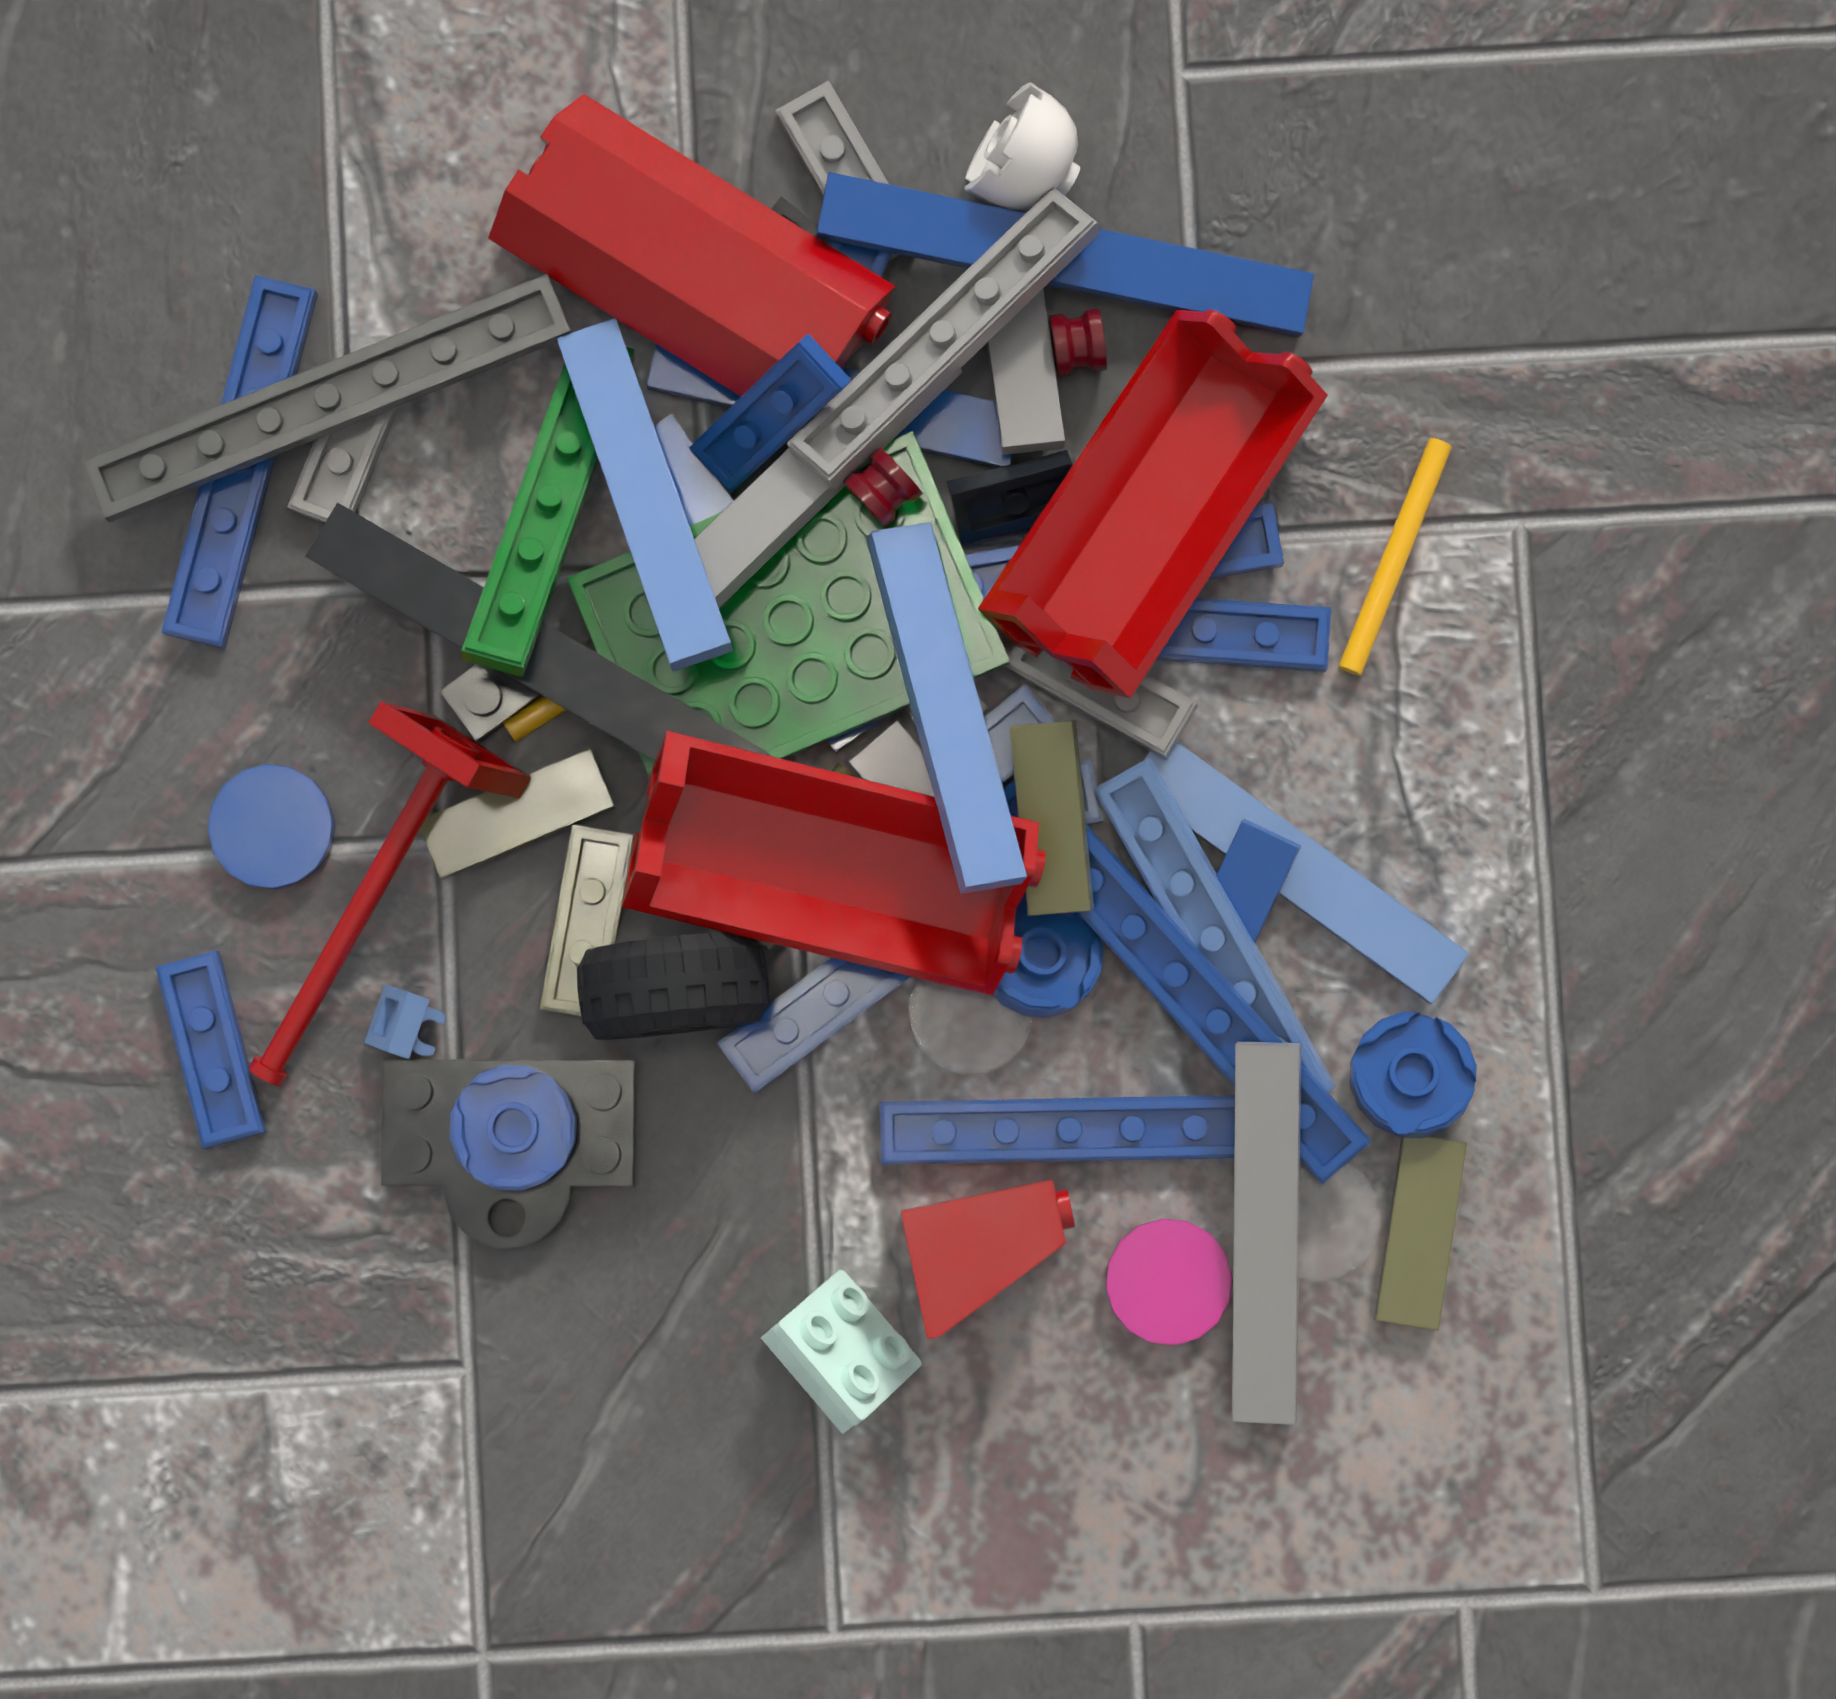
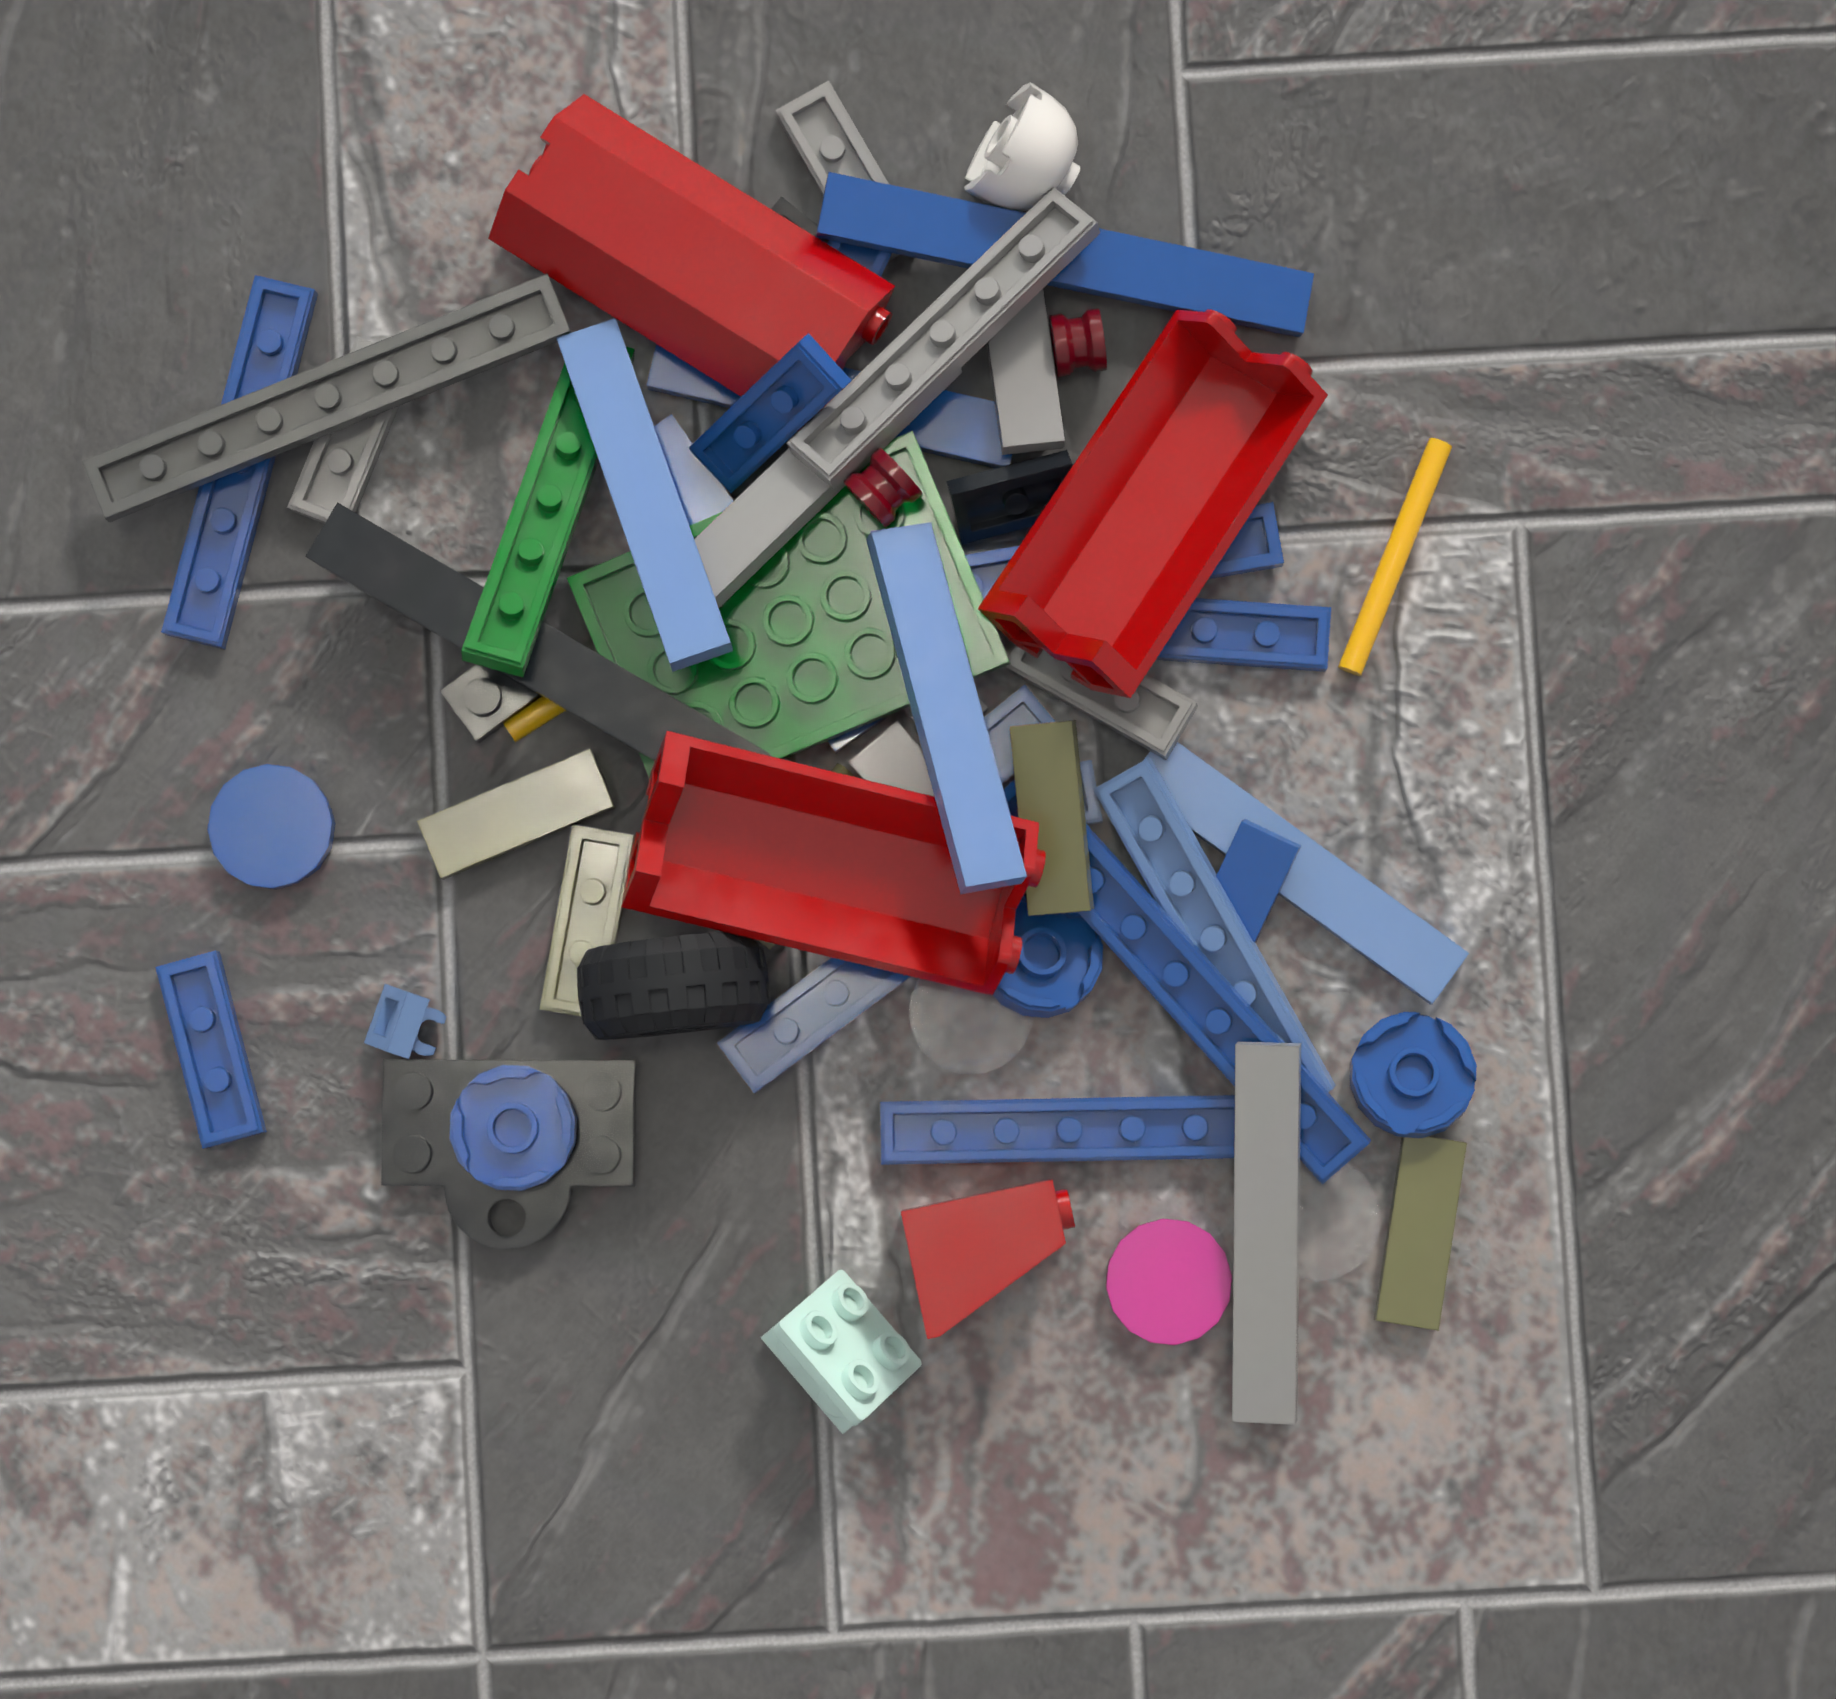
(447, 757): red tile -> none

